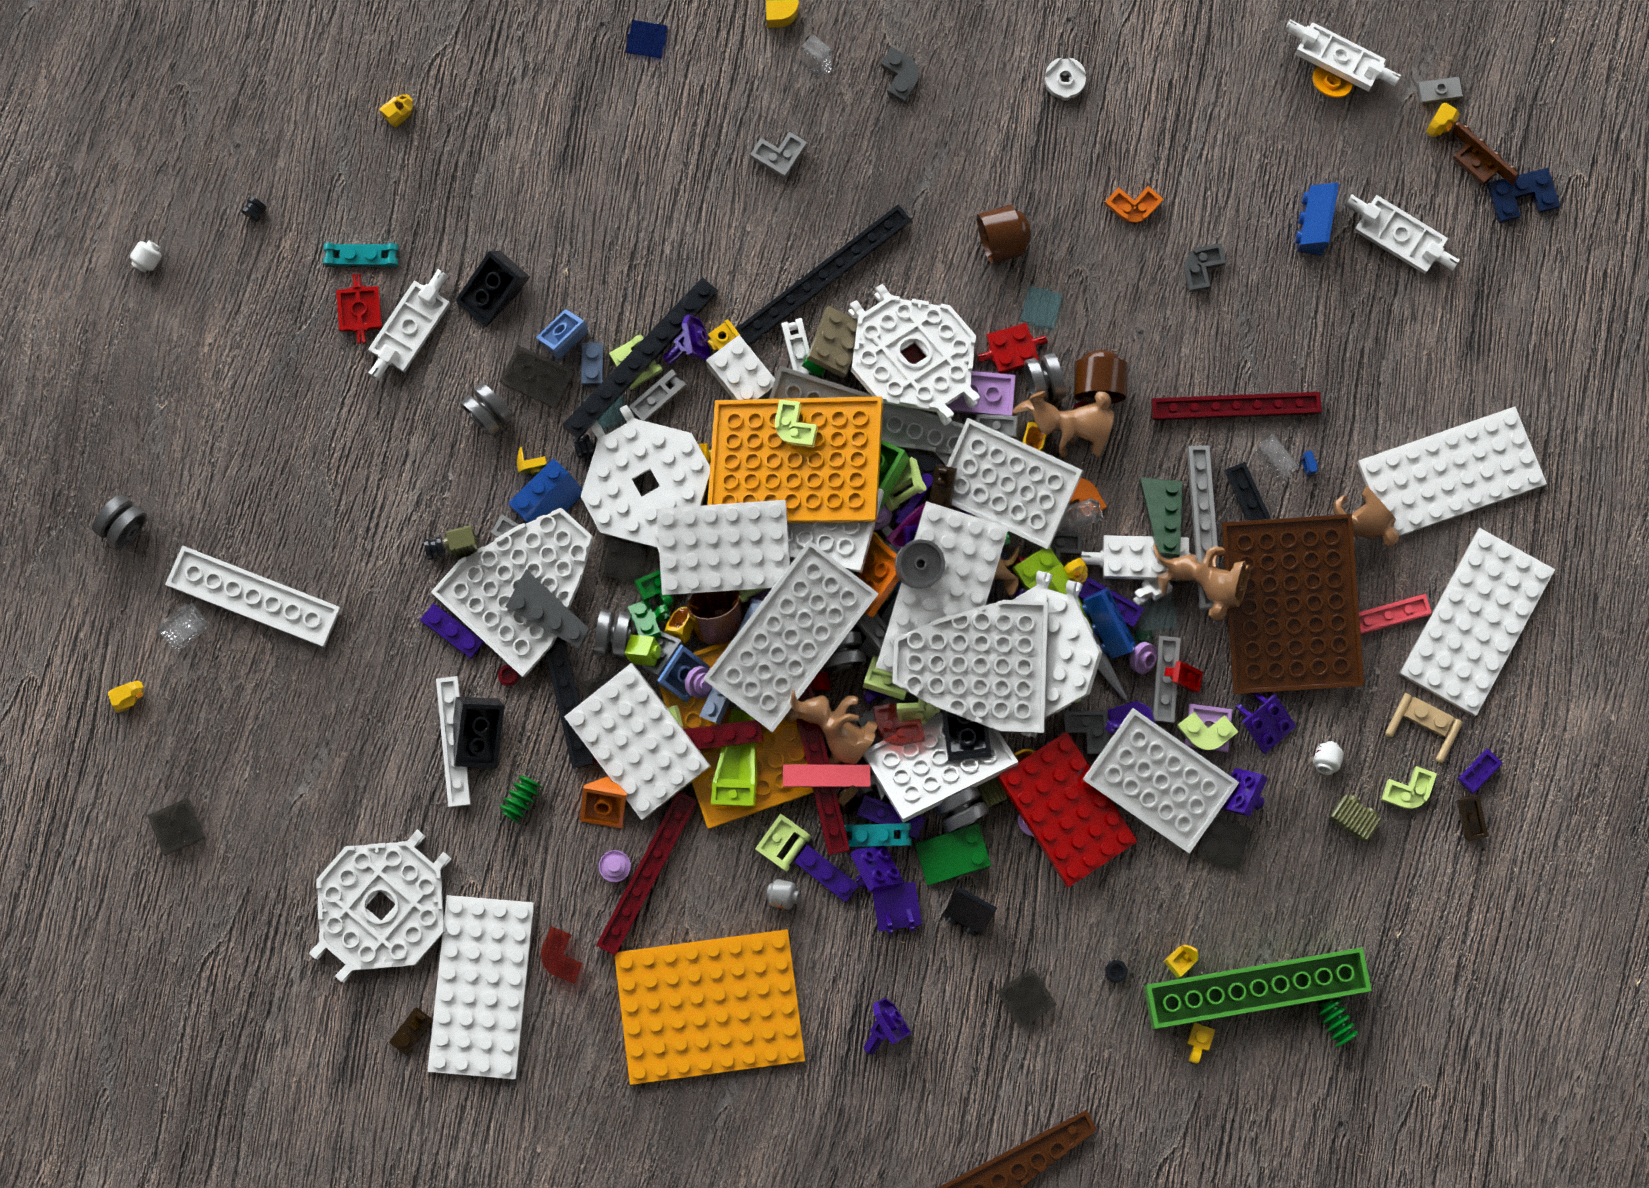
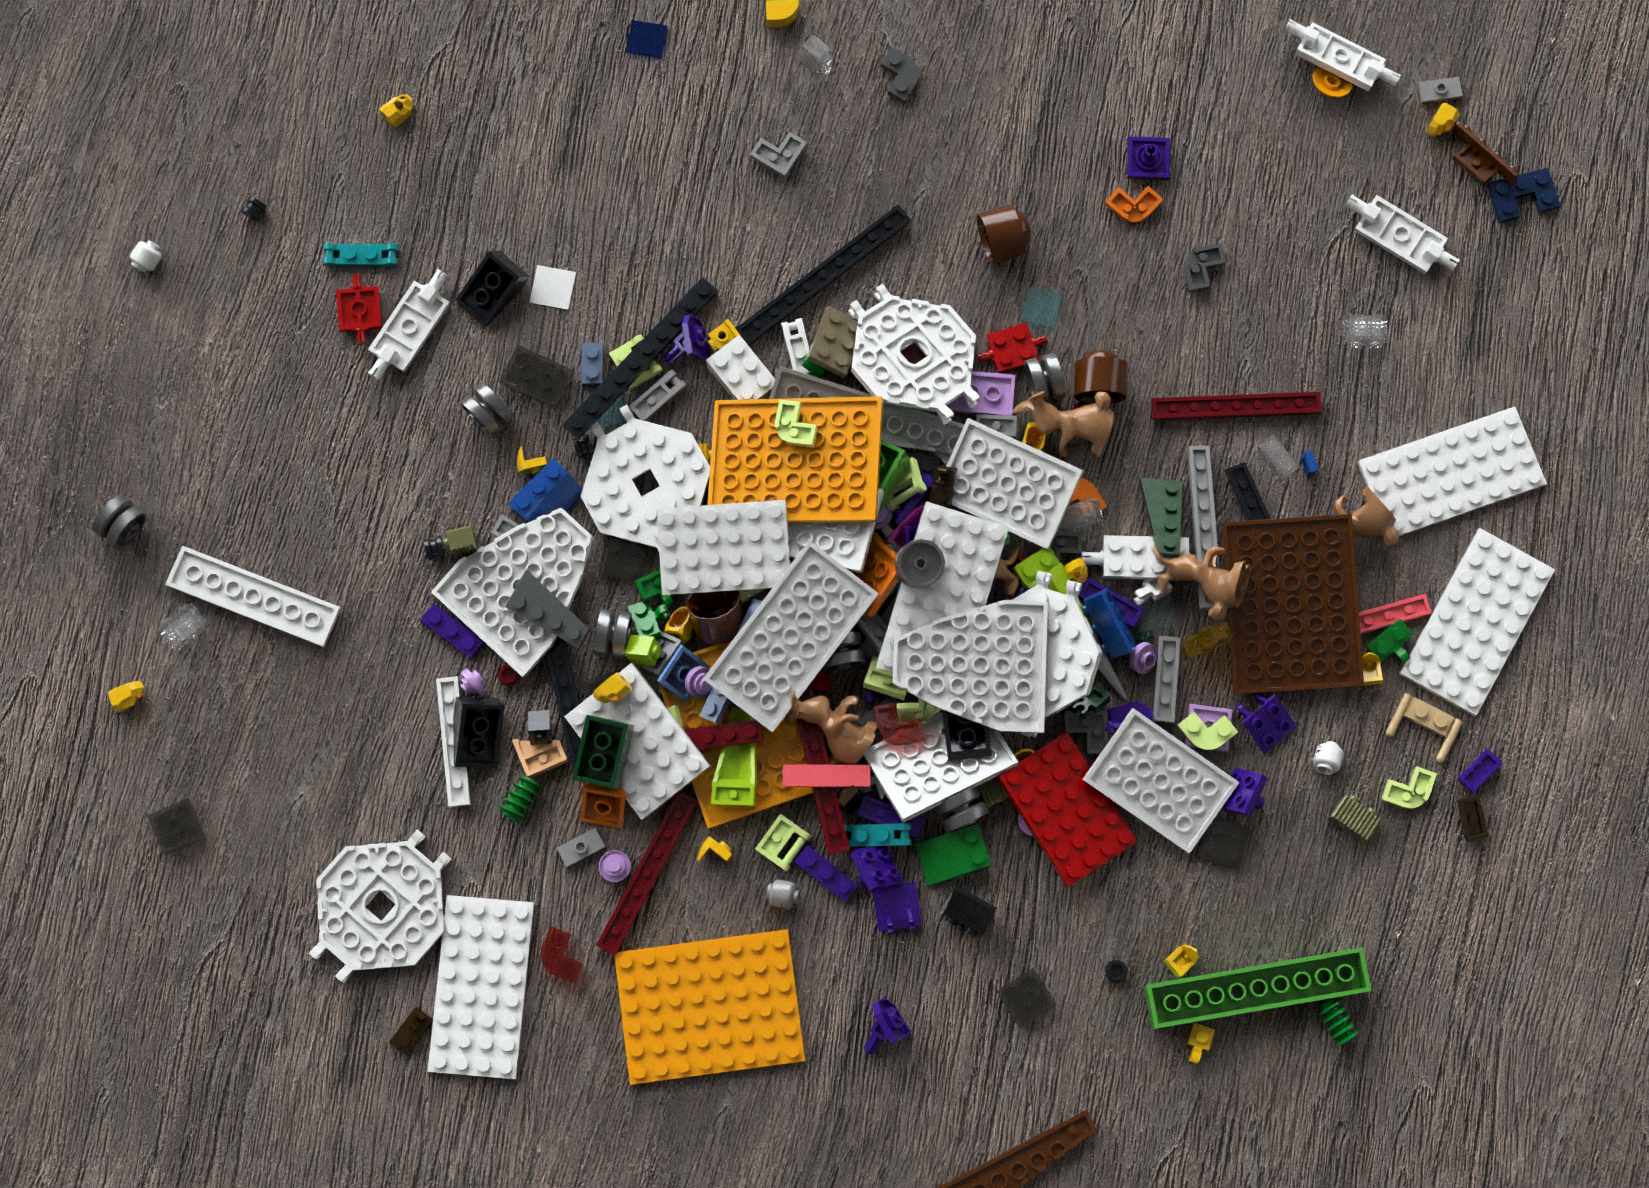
(473, 682): none -> lavender plate
(539, 727): none -> brick
(539, 758): none -> light nougat wing
(552, 287): none -> white sticker
(563, 334): medium blue slope -> none
(580, 847): none -> light grey plate
(603, 752): none -> dark green brick
(612, 689): none -> yellow rock
(720, 849): none -> yellow plate
(1061, 89): white plate -> none
(1094, 702): none -> dark green plate
(1148, 158): none -> dark purple plate
(1185, 676): red plate -> none
(1207, 639): none -> clear yellow brick
(1316, 218): blue slope -> none
(1364, 330): none -> clear brick
(1371, 669): none -> yellow plate
(1391, 641): none -> green plate

